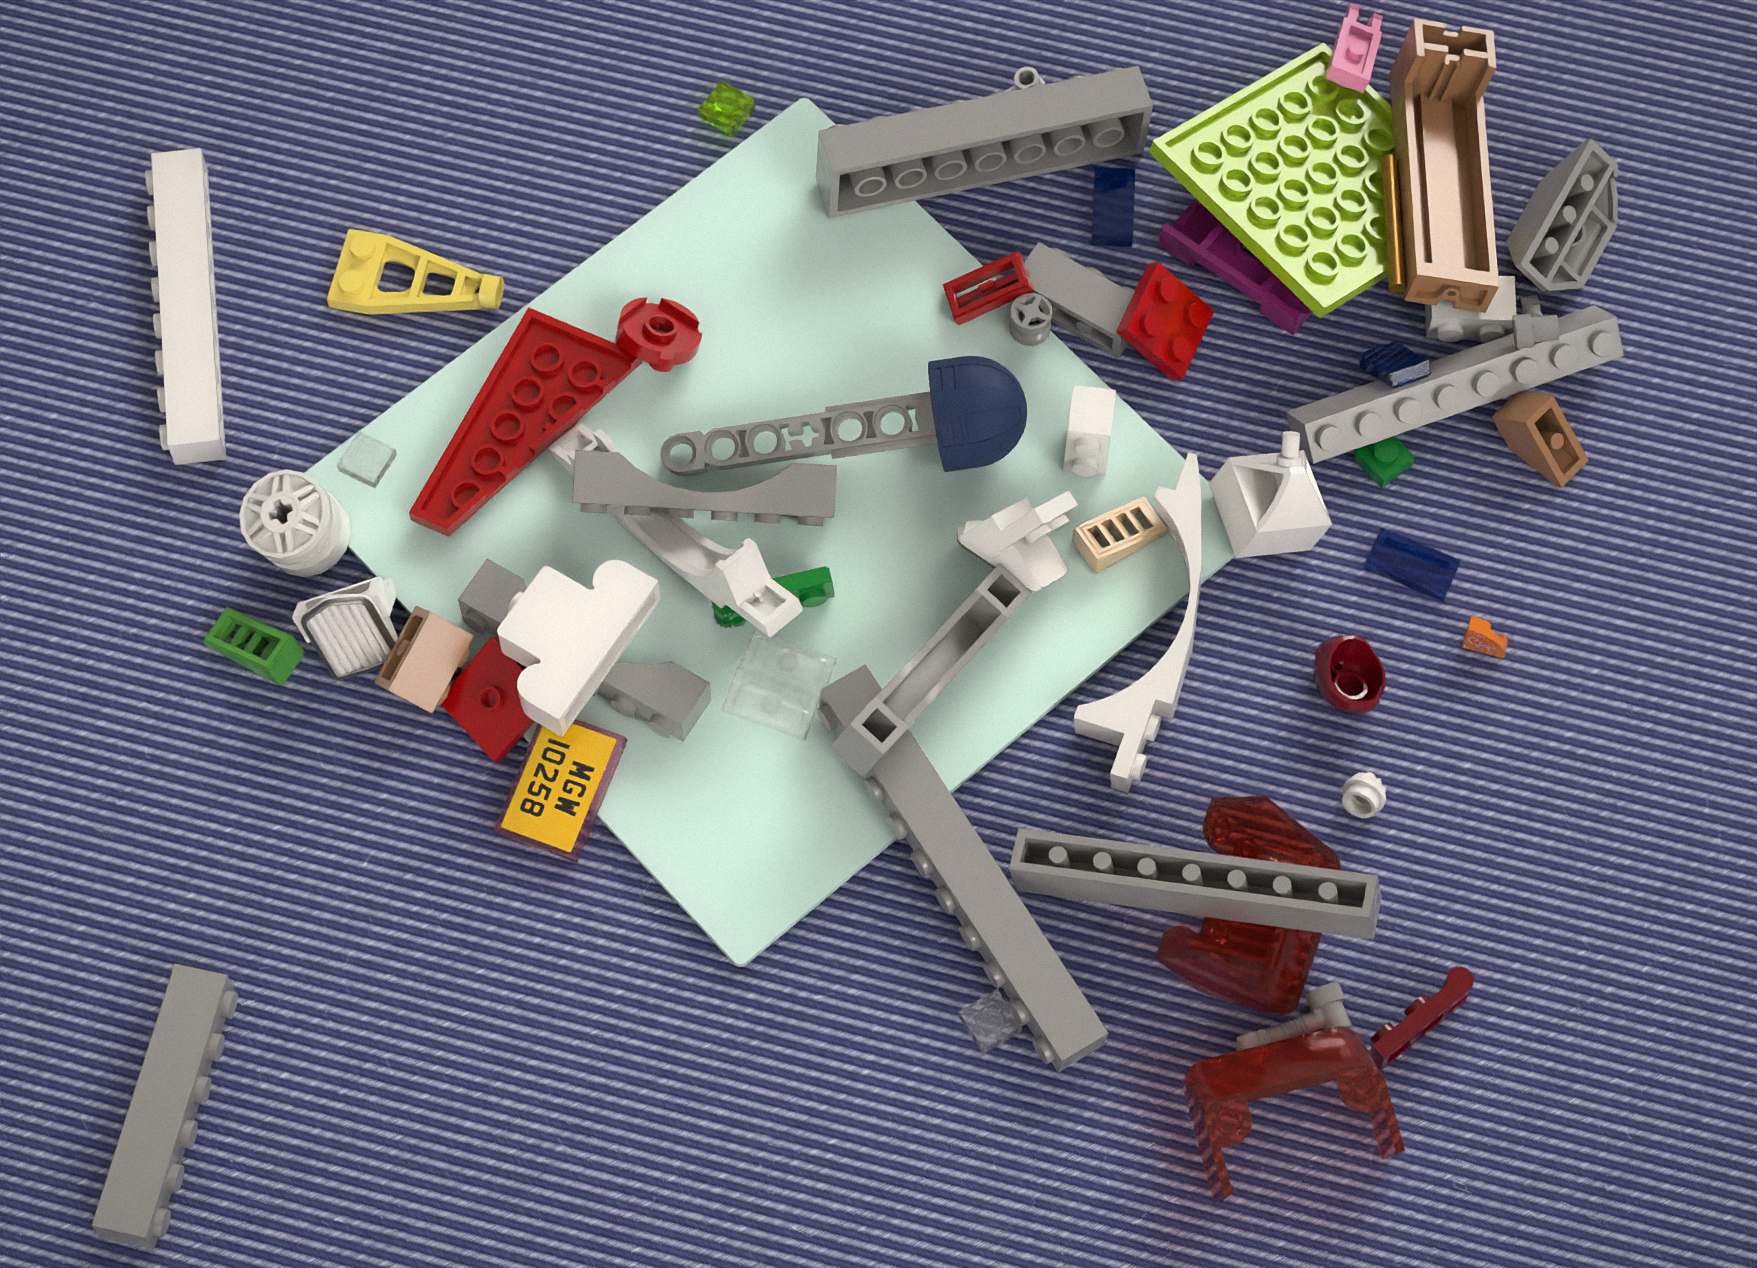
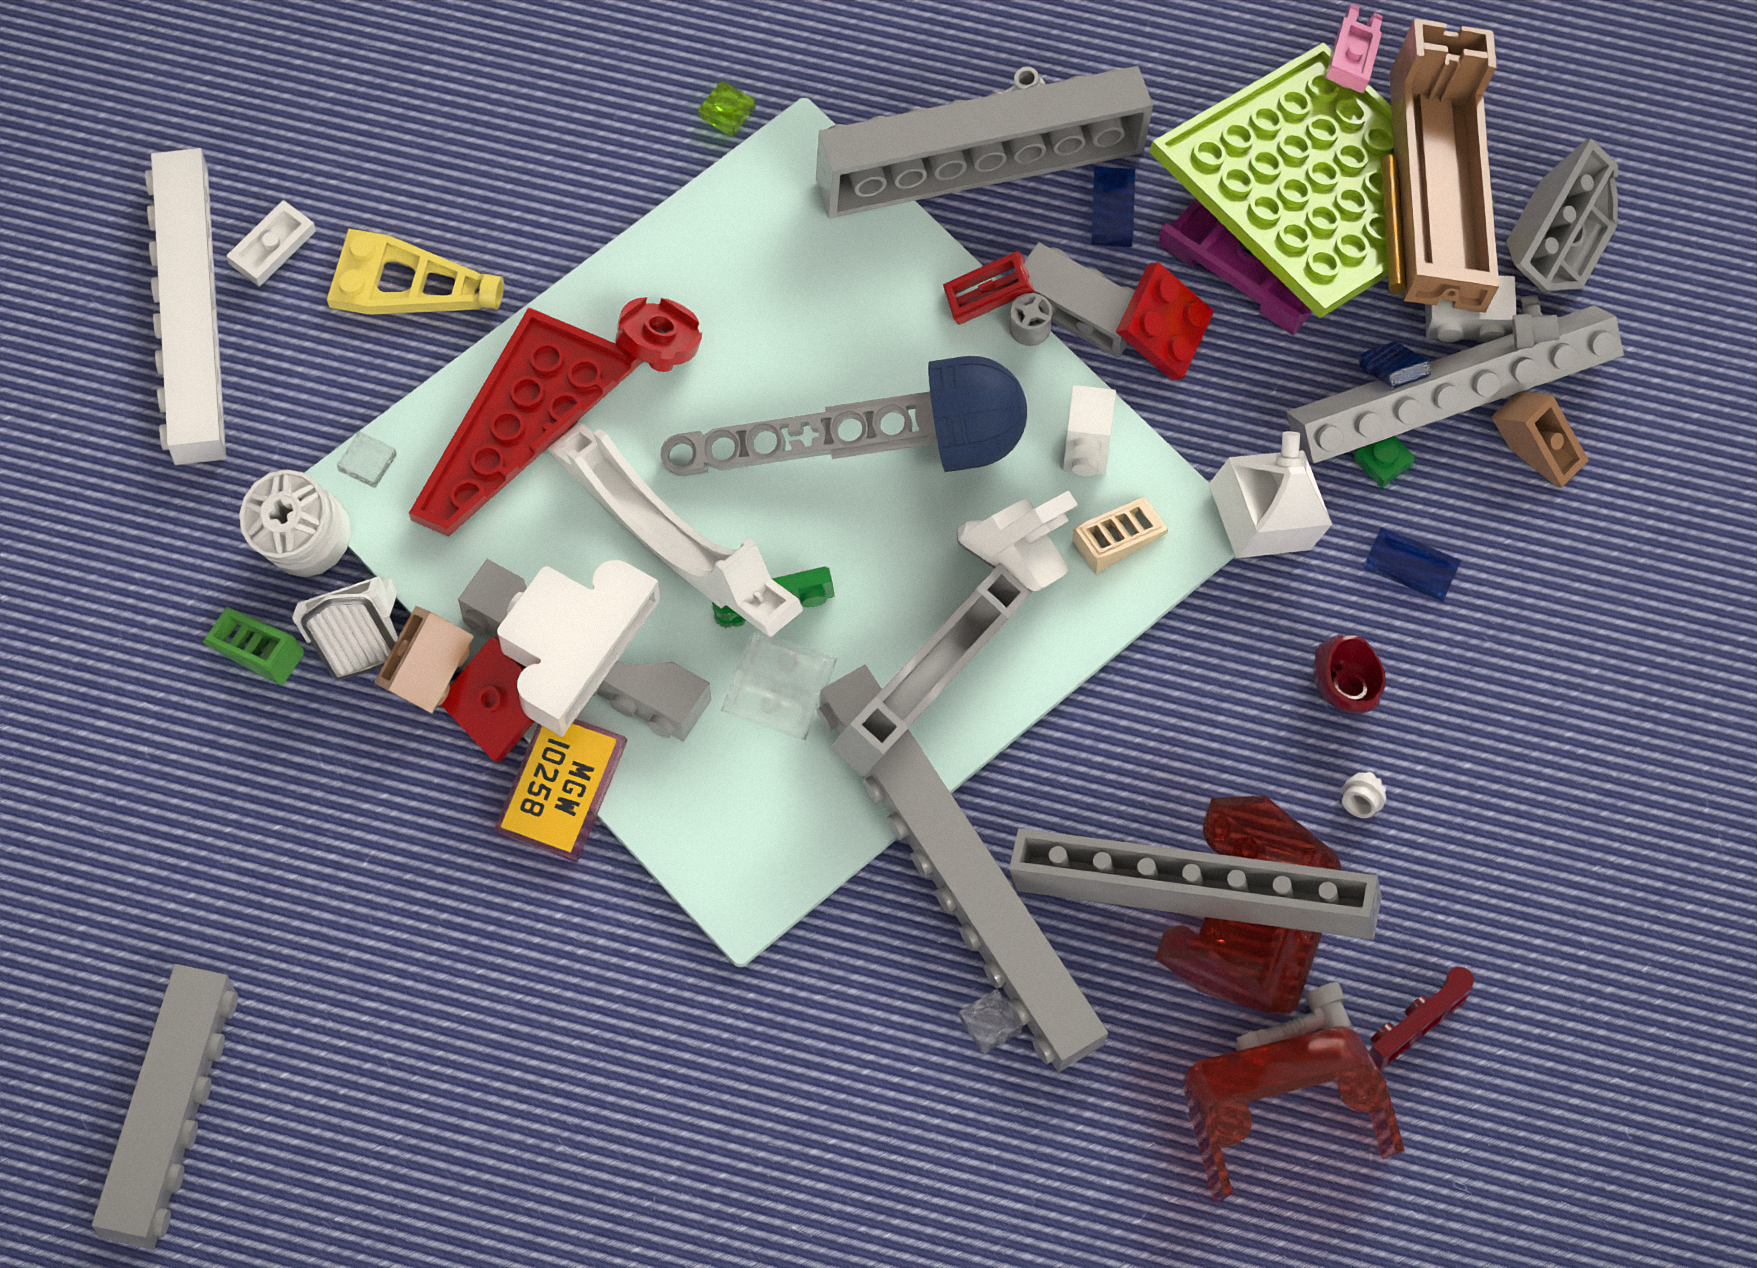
(271, 243): none -> white plate
(795, 491): light grey arch -> none
(1130, 715): white slope -> none
(1483, 640): orange tile -> none

